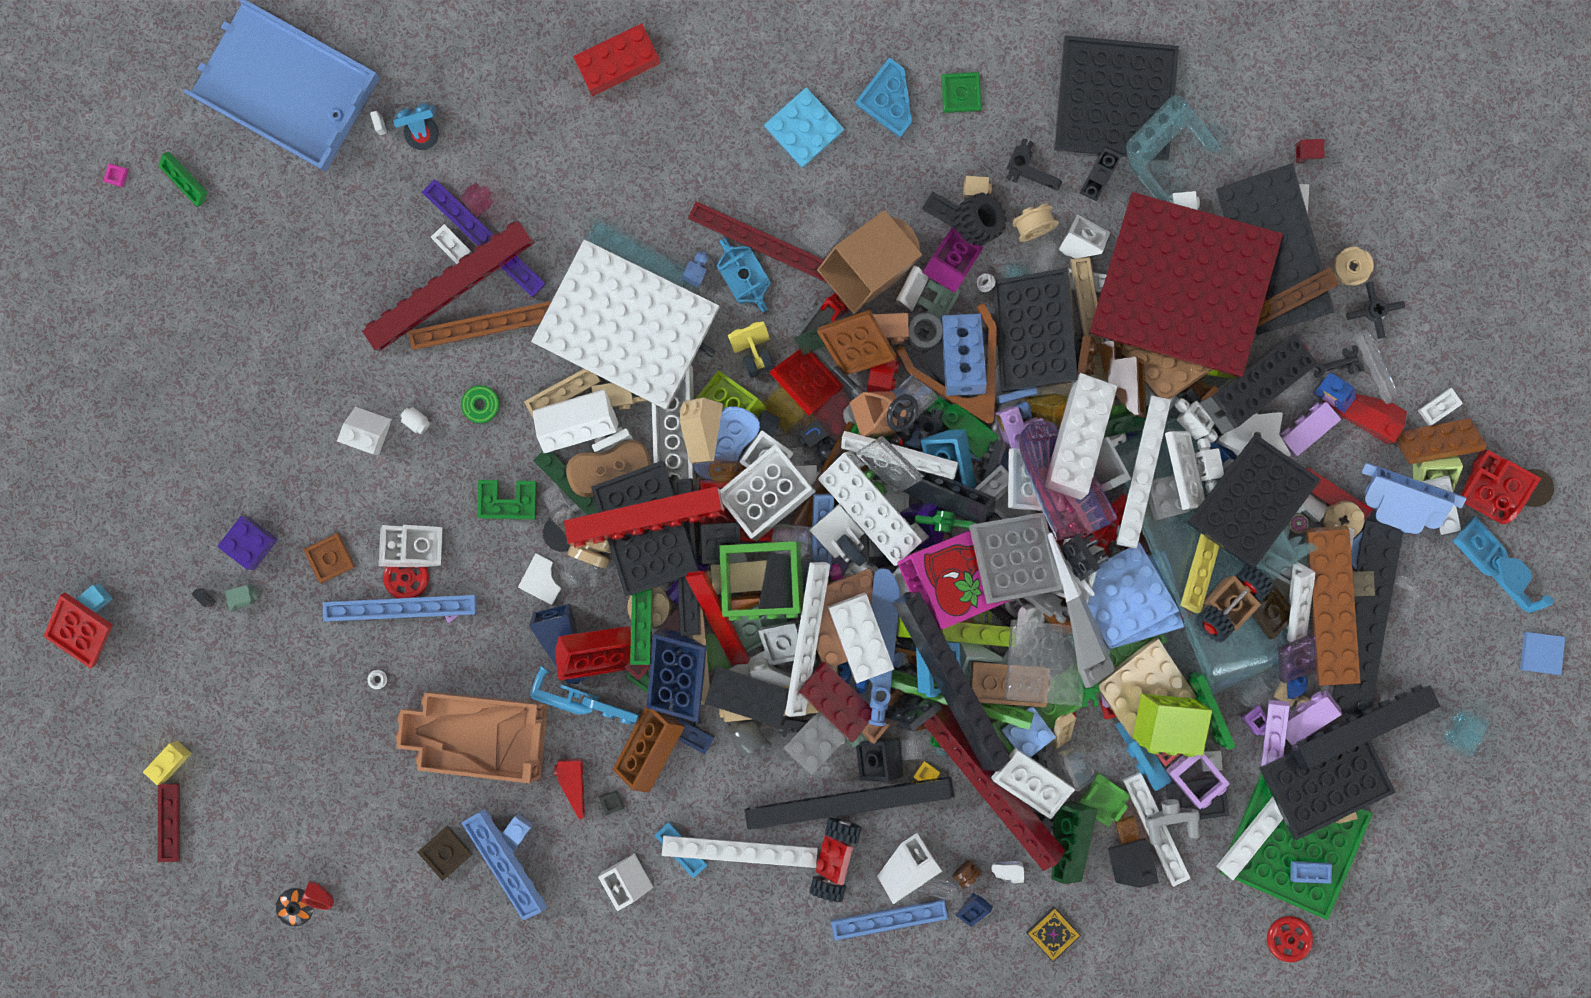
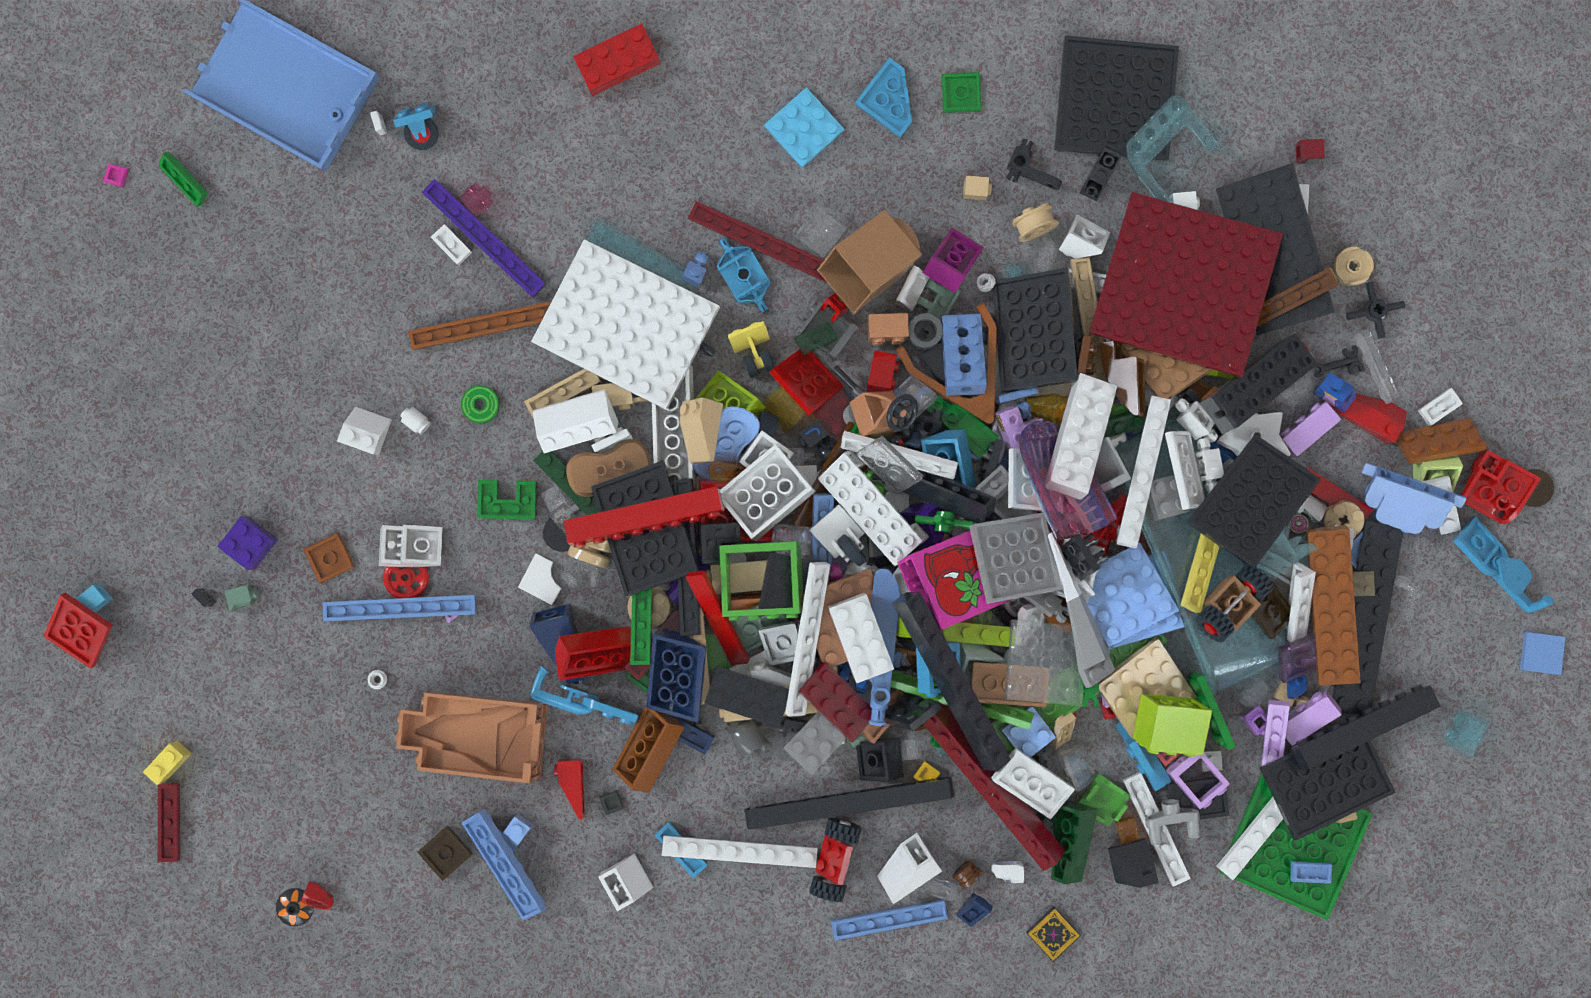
(448, 286): dark red brick -> none
(856, 342): dark orange plate -> none
(941, 209): black plate -> none
(990, 213): black tyre -> none
(1278, 950): red plate -> none

